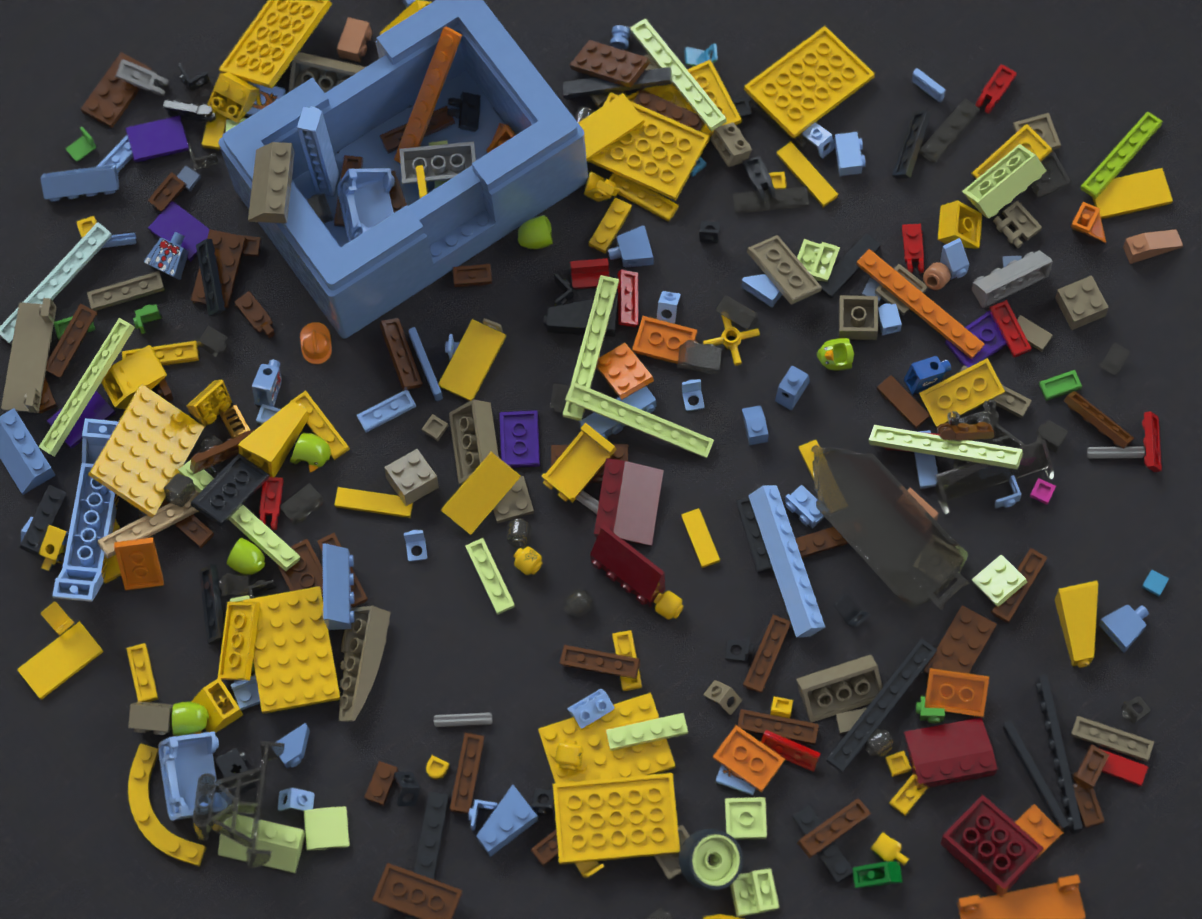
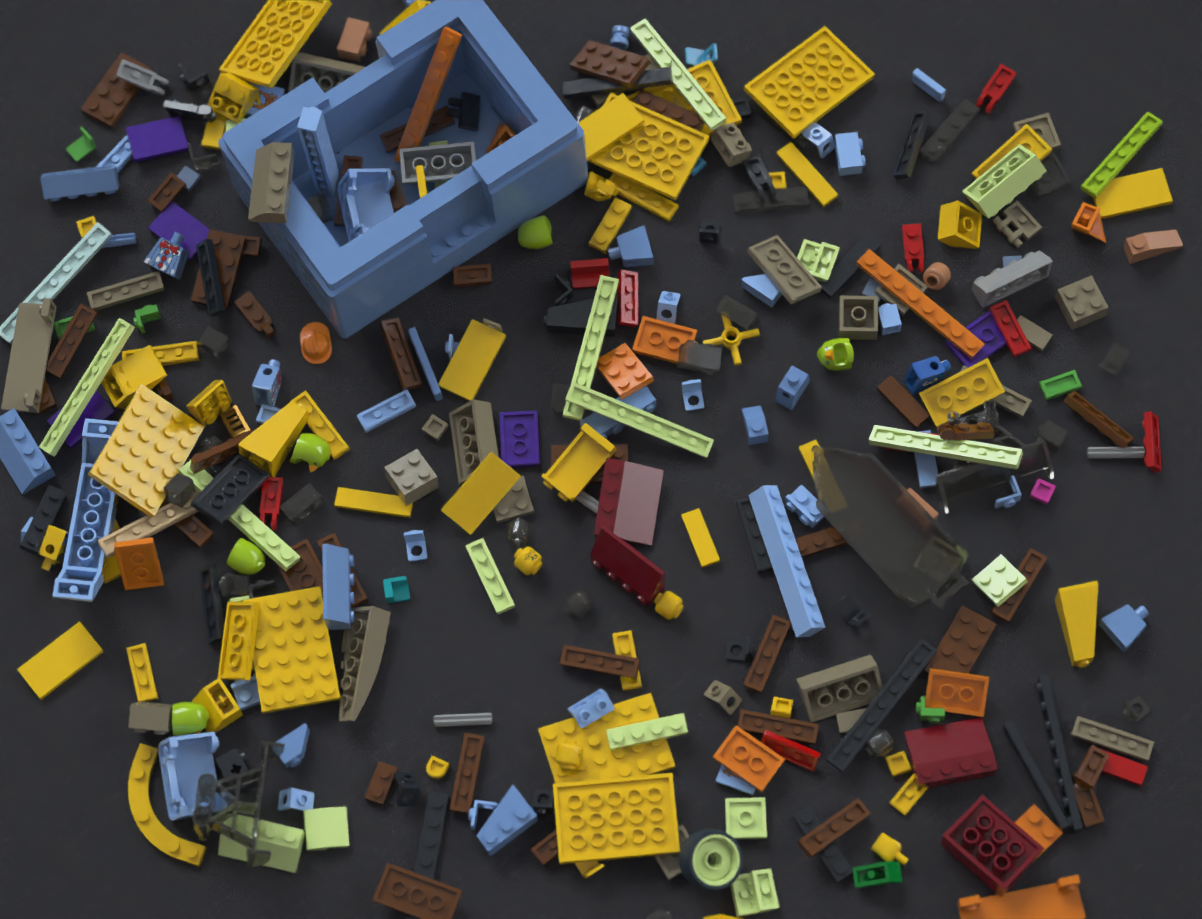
(57, 618): yellow bracket -> none
(396, 589): none -> teal panel
(955, 258): light blue slope -> none
(1155, 583): dark azure tile -> none

